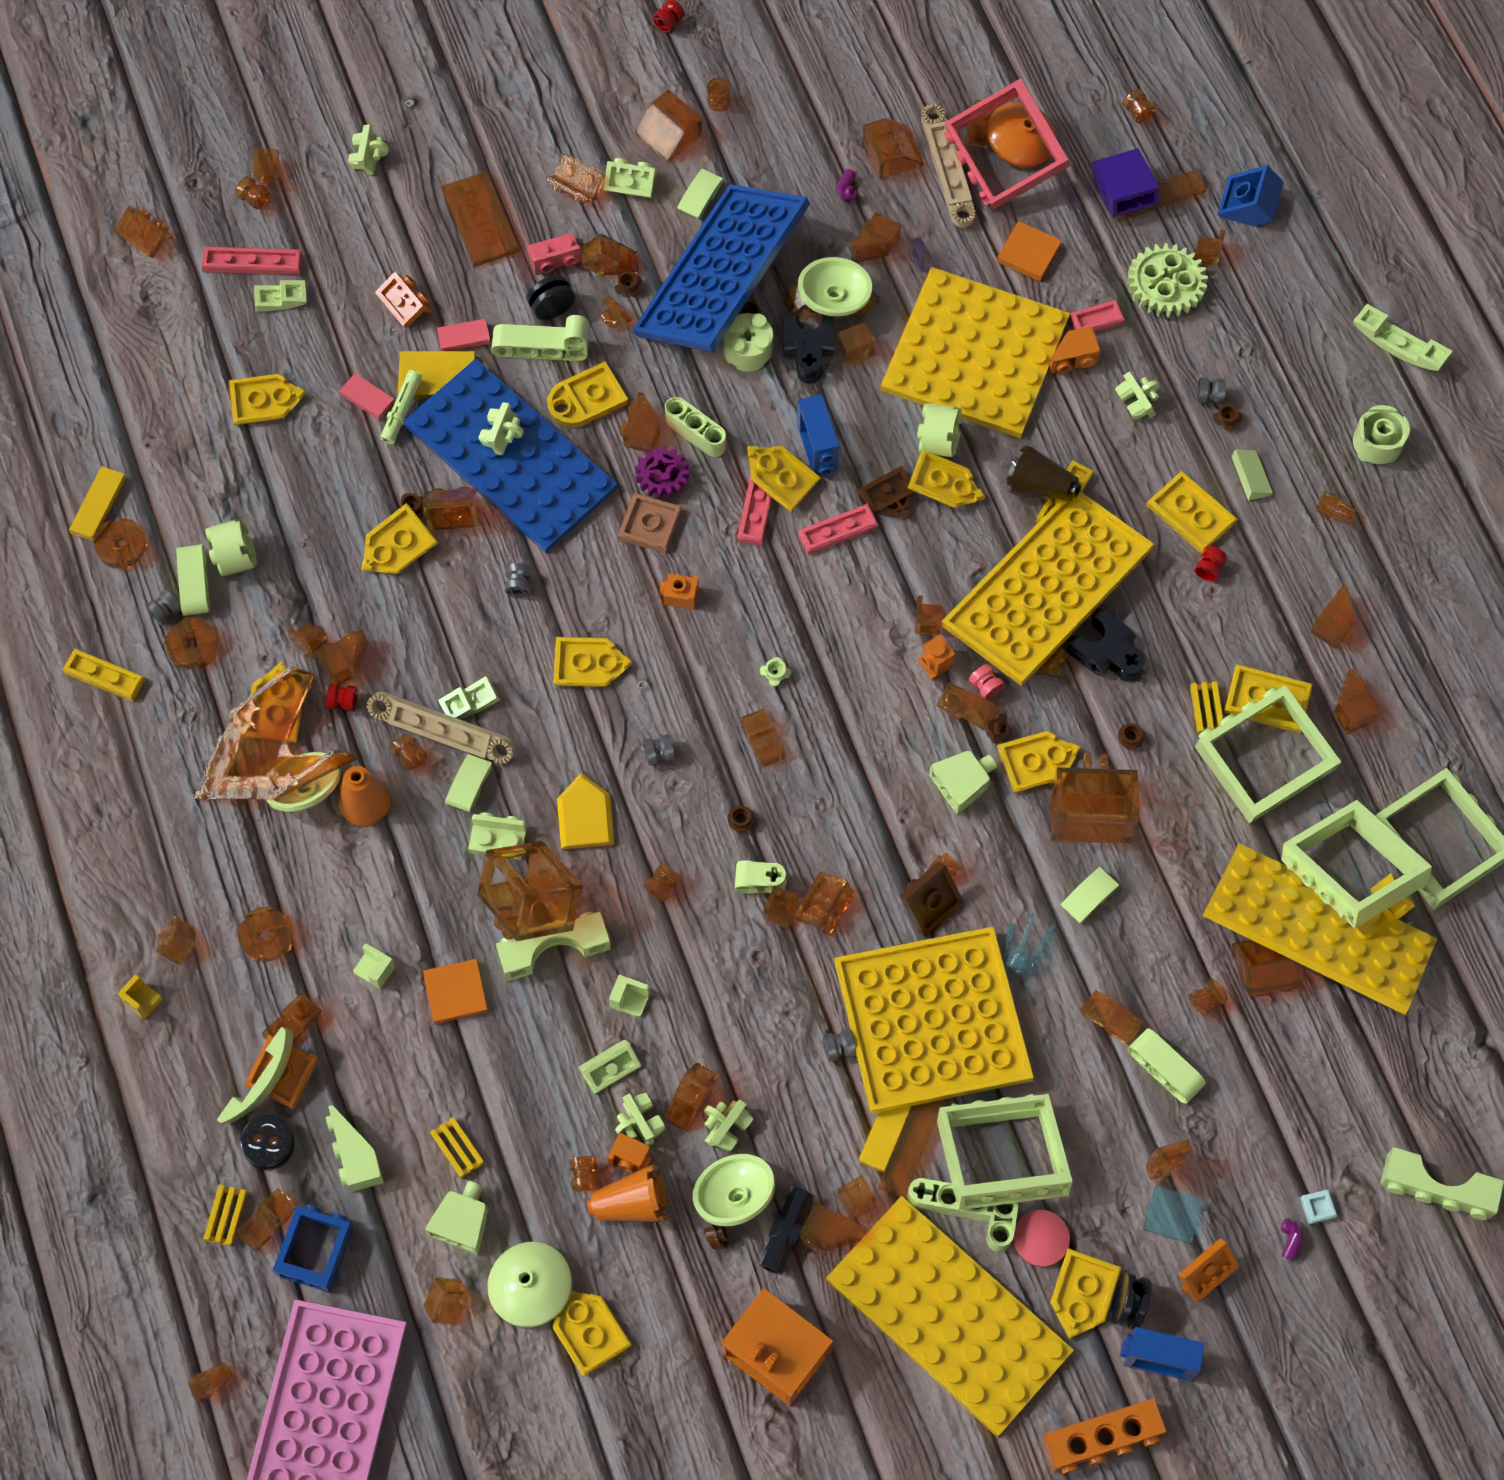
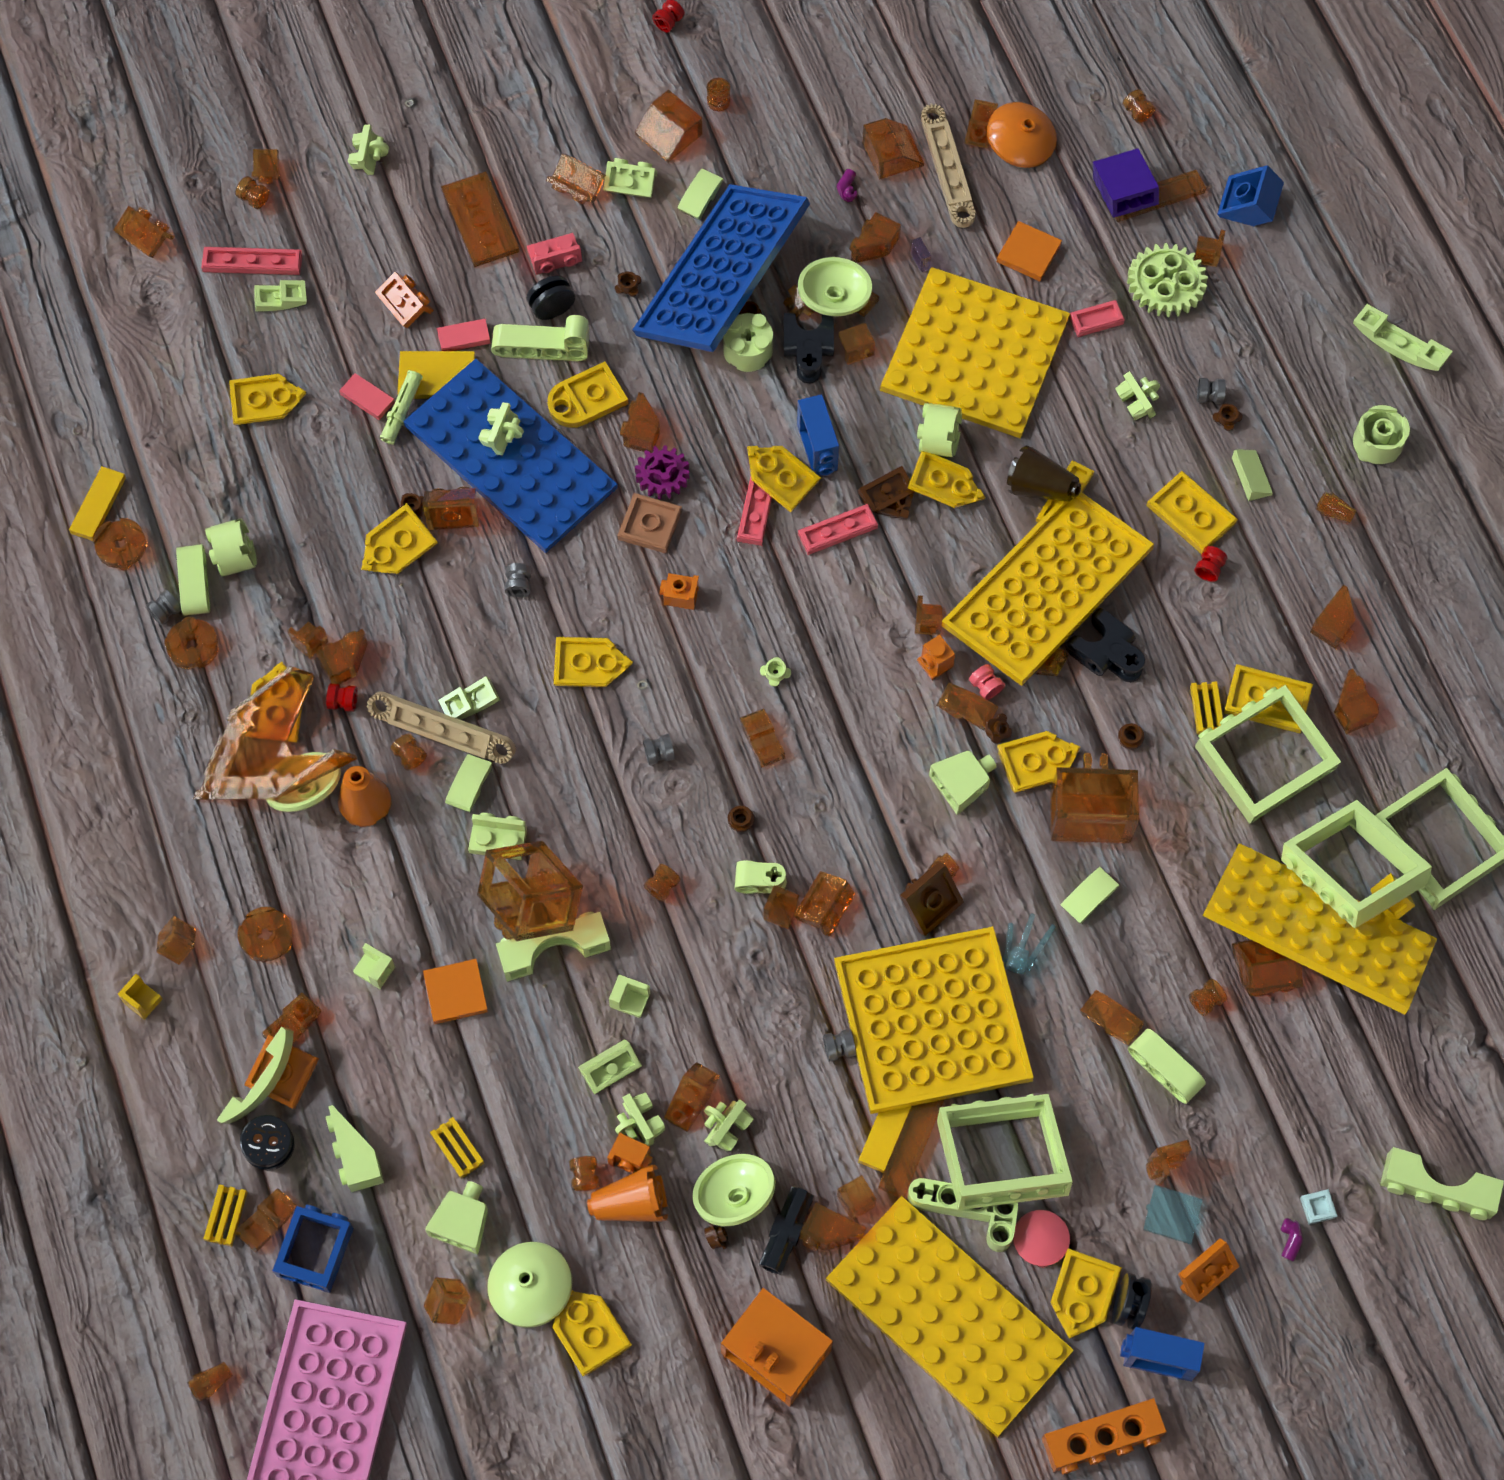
(103, 675): yellow tile -> none
(585, 815): yellow tile -> none
(608, 256): clear orange slope -> none
(614, 313): clear orange tile -> none
(690, 417): yellowish green beam -> none
(1014, 90): coral window -> none
(1075, 351): orange slope -> none

